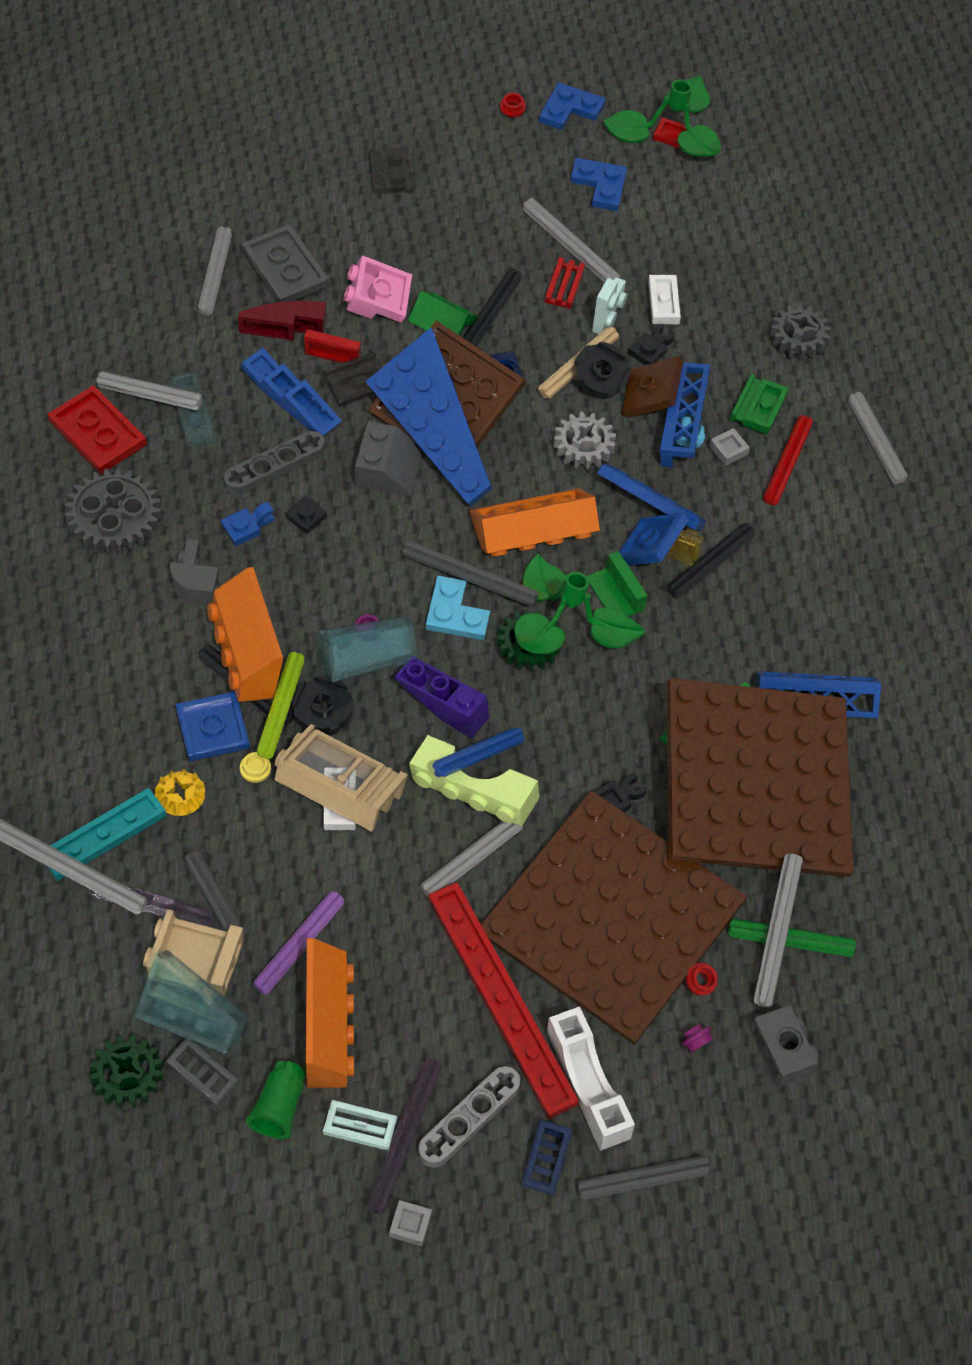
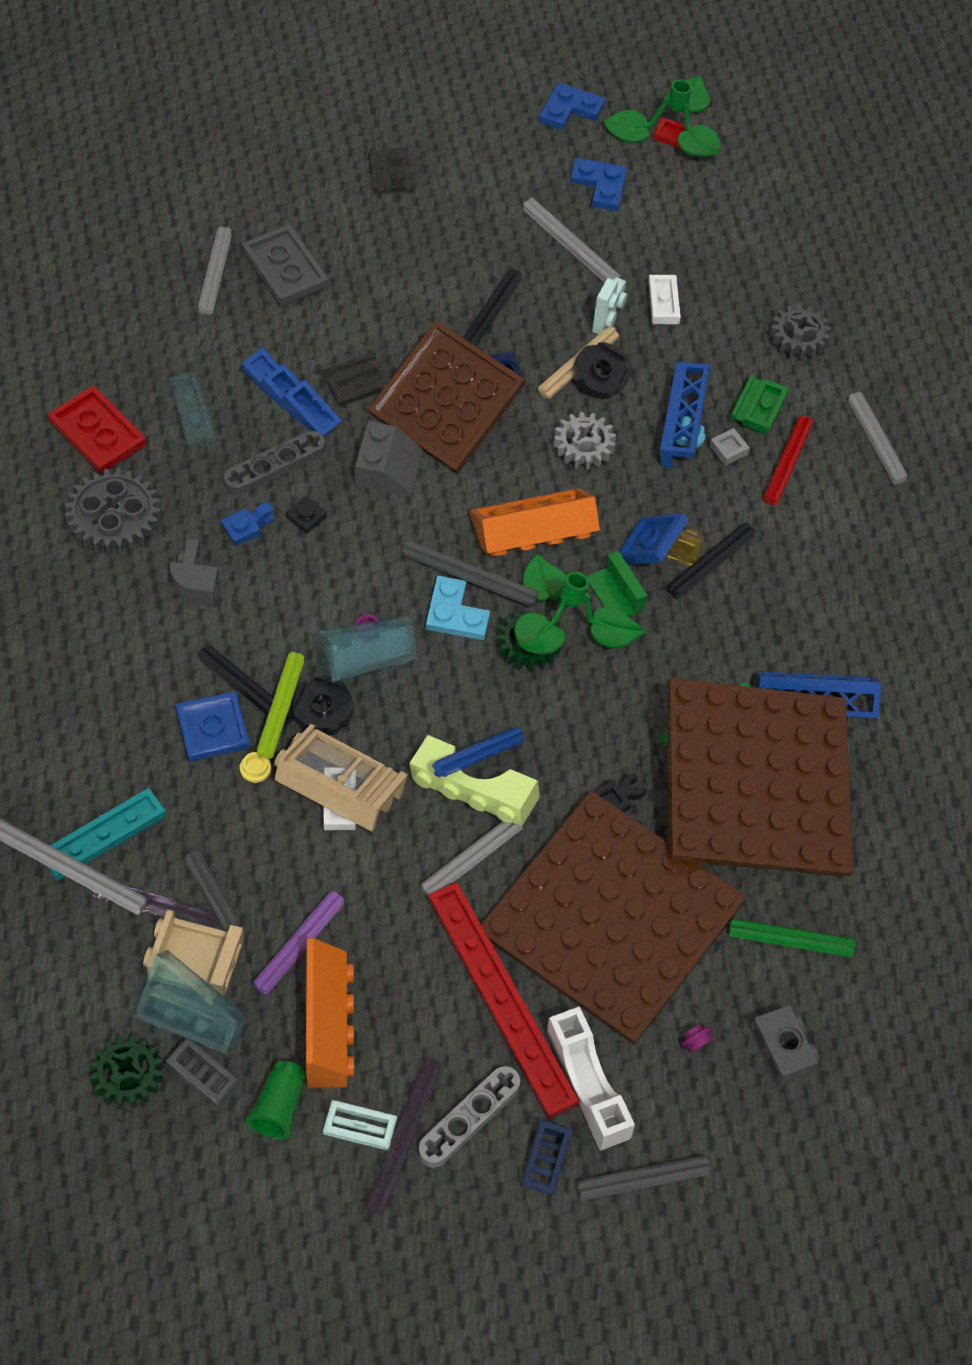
(149, 390): light grey axle -> none
(174, 803): yellow gear -> none
(246, 637): orange slope -> none
(283, 319): dark red slope -> none
(331, 347): red tile -> none
(377, 290): bright pink plate -> none
(410, 1223): light grey plate -> none
(426, 404): blue wing -> none
(433, 307): green panel -> none
(445, 696): dark purple slope -> none
(512, 105): red plate -> none
(569, 268): red tile -> none
(650, 348): black plate -> none
(650, 495): blue tile -> none
(652, 387): reddish brown plate -> none
(709, 975): red plate -> none
(778, 930): light grey axle -> none

